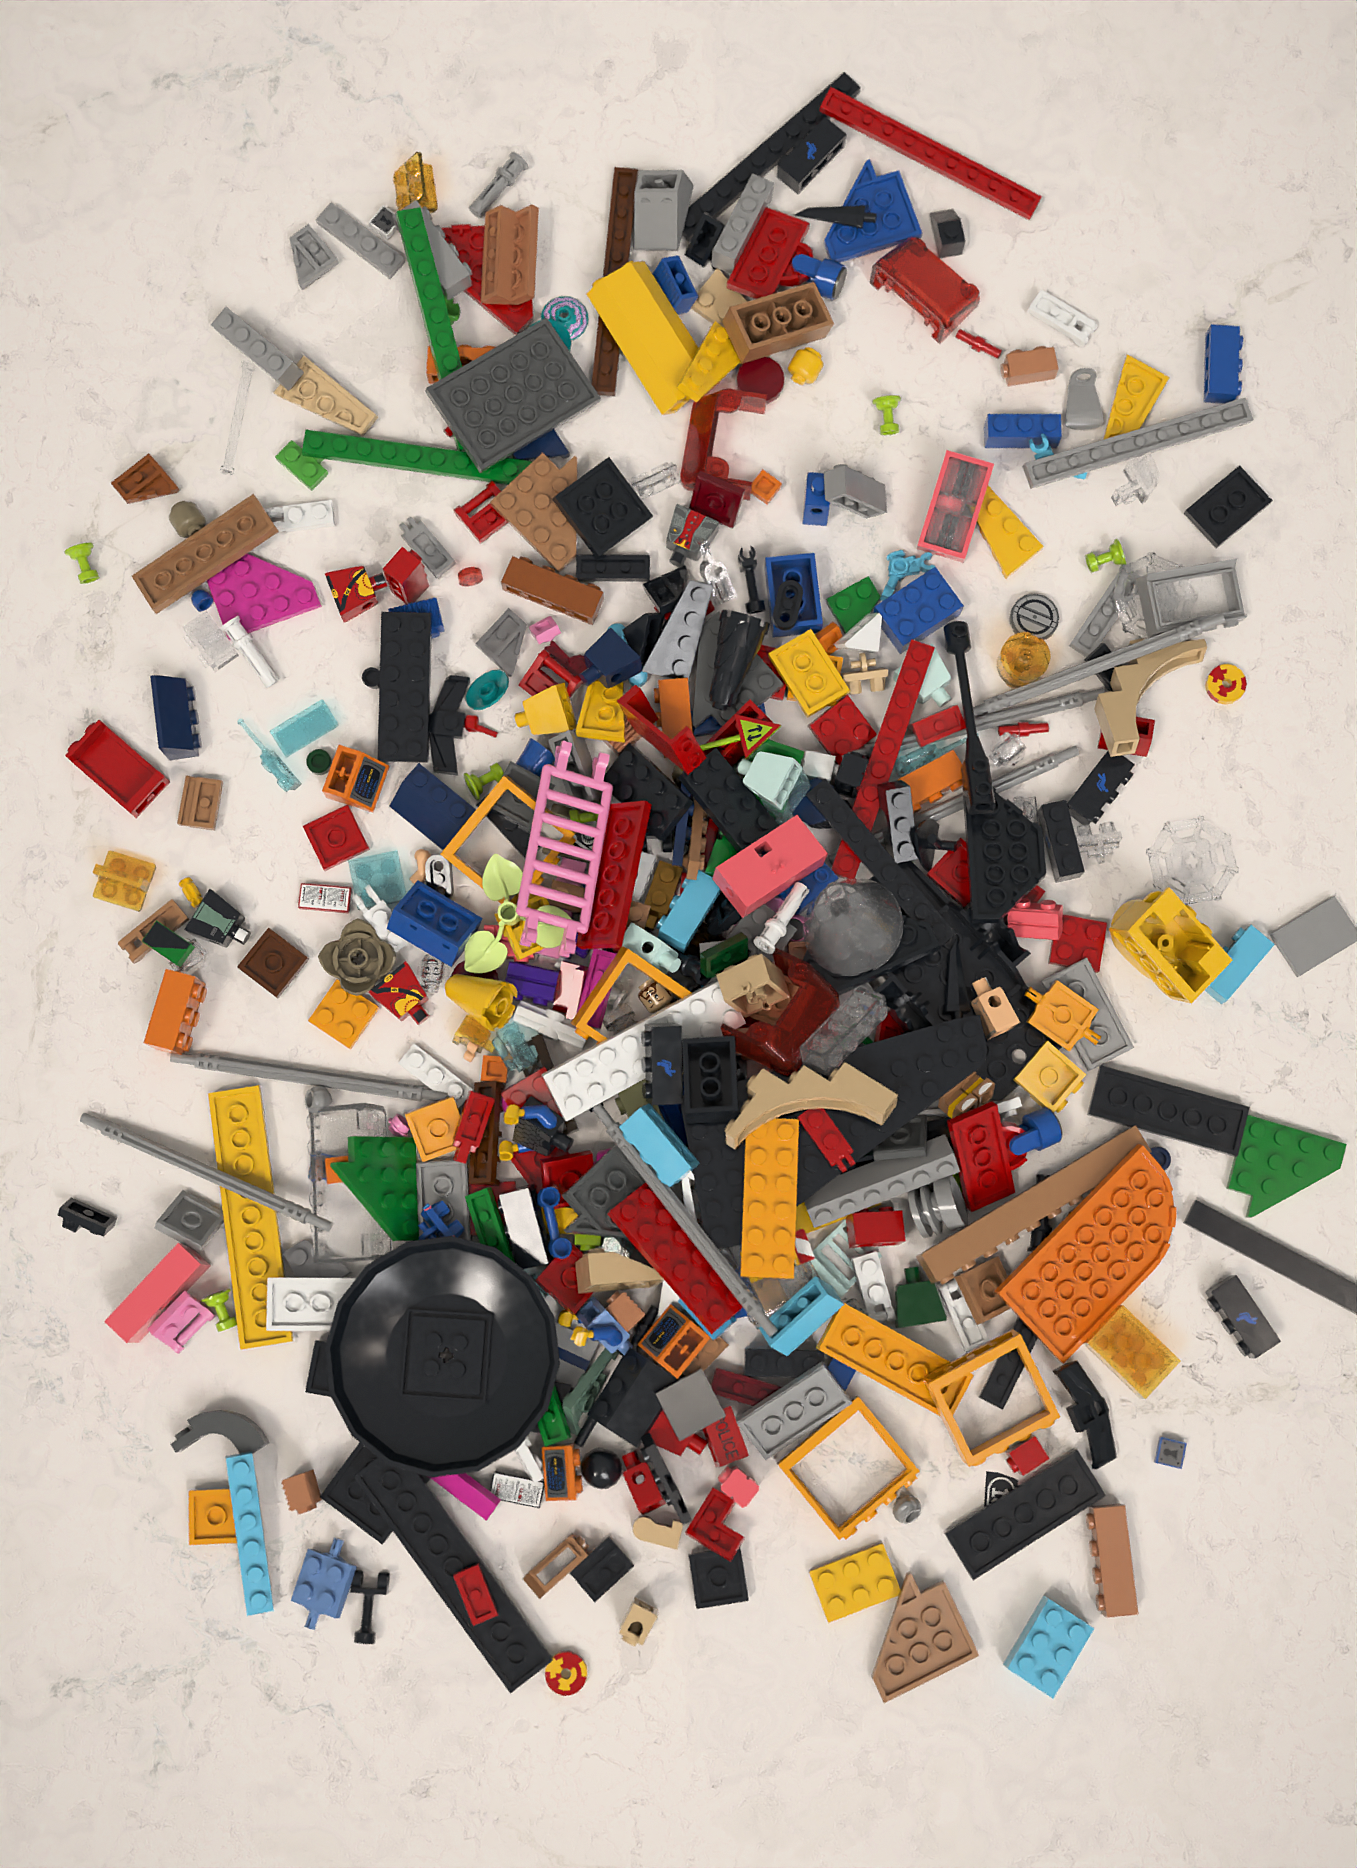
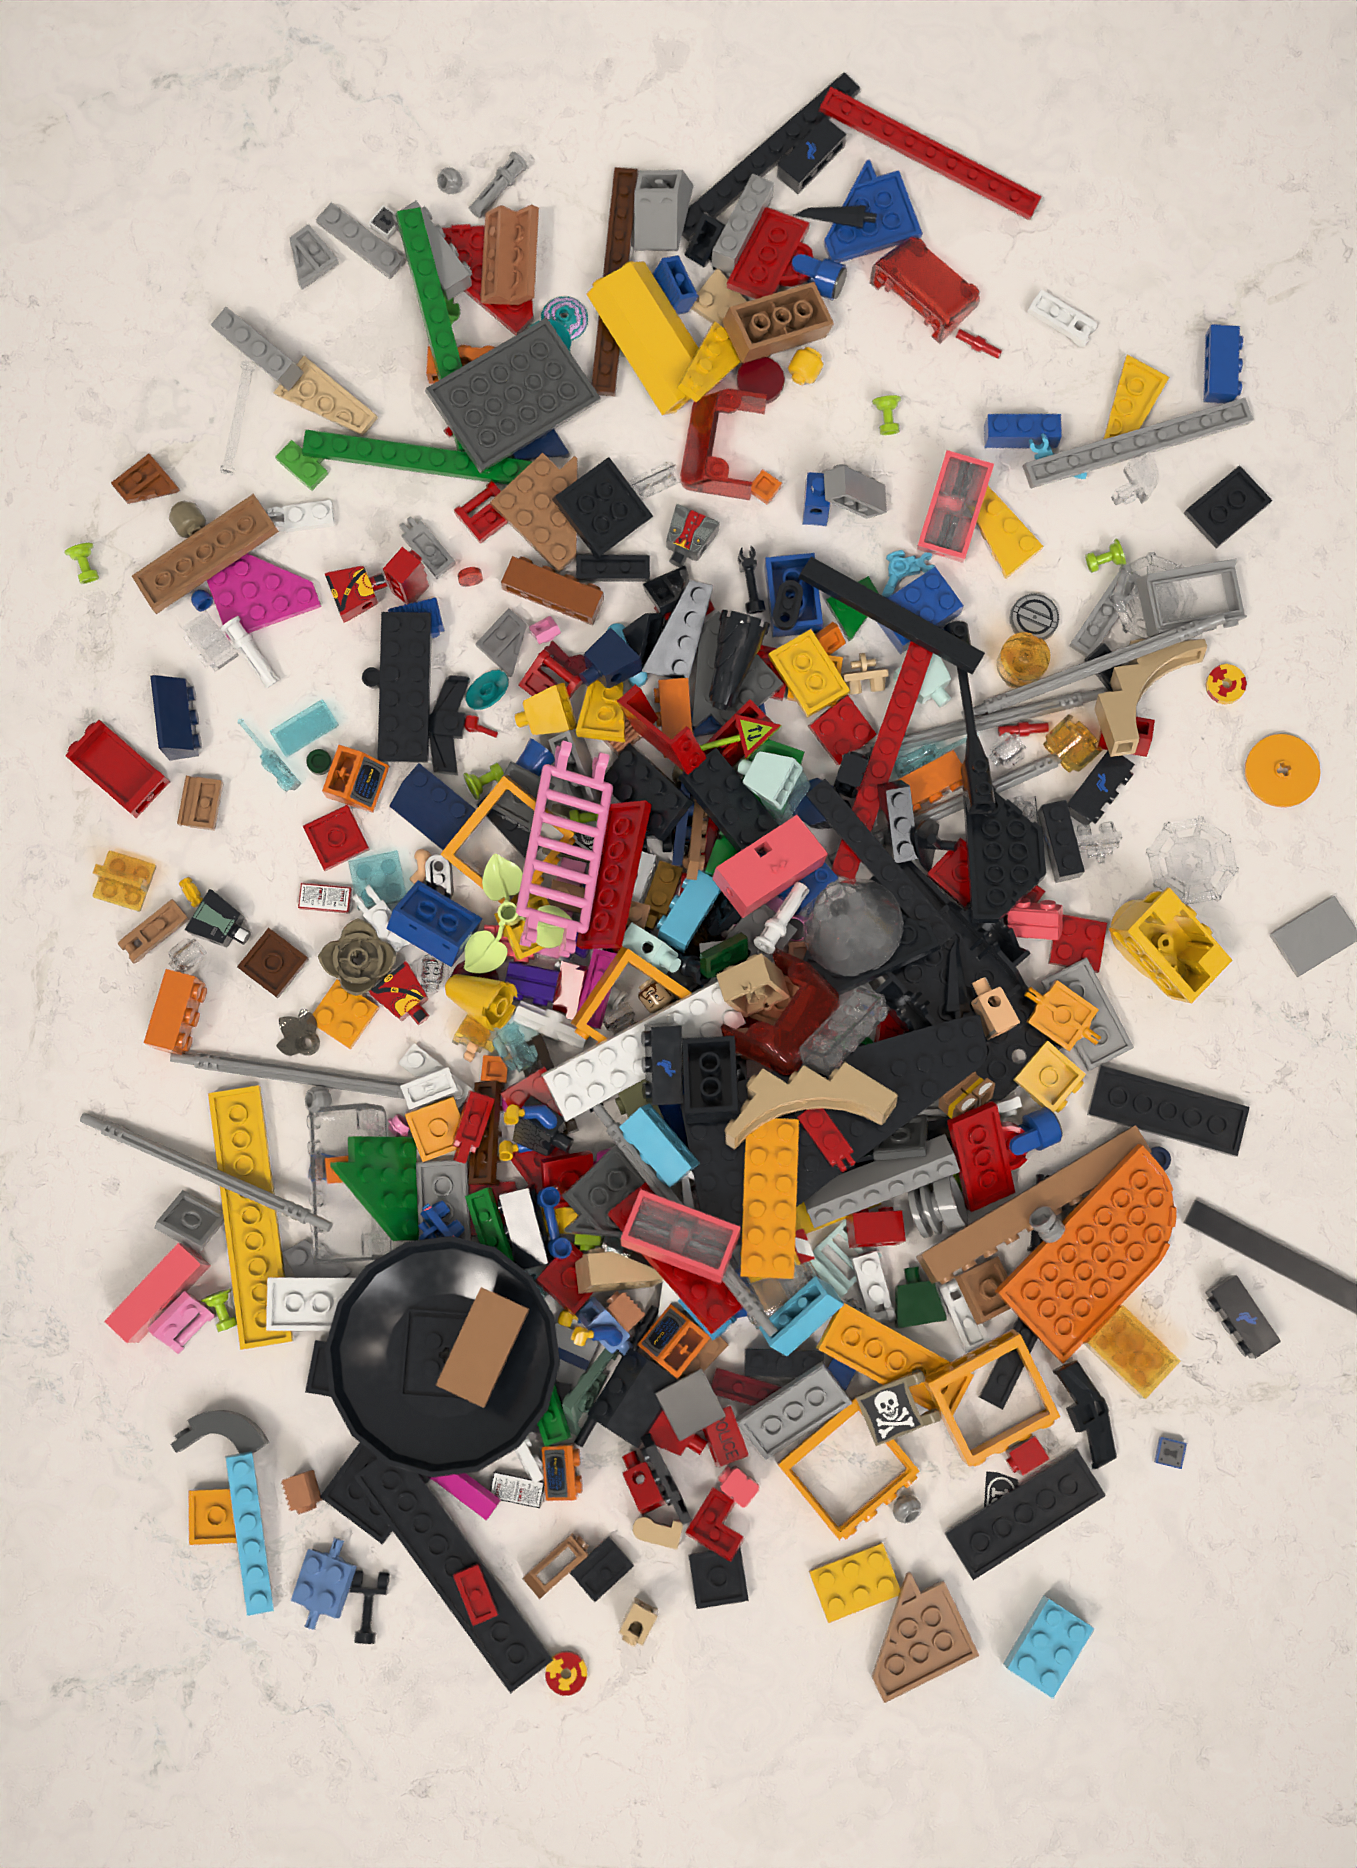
(78, 1214): black hinge -> none
(168, 944): tile -> none
(296, 1032): none -> clear smoke plate
(415, 182): clear yellow bracket -> none
(429, 1088): none -> white plate
(449, 180): none -> light grey piece
(482, 1347): none -> medium nougat tile
(601, 1468): black hair -> none
(680, 1236): none -> clear brick
(716, 499): dark red tile -> none
(722, 585): clear piece -> none
(820, 766): white brick -> none
(863, 636): white slope -> none
(891, 615): none -> black tile
(892, 1410): none -> flag
(937, 725): red panel -> none
(947, 233): black slope -> none
(1029, 366): nougat brick -> none
(1047, 1224): none -> light grey wheel
(1072, 744): none -> clear yellow brick
(1083, 404): light grey piece -> none
(1113, 1560): nougat brick -> none
(1246, 952): medium azure brick -> none
(1276, 788): none -> light orange piece
(1280, 1162): green wing -> none

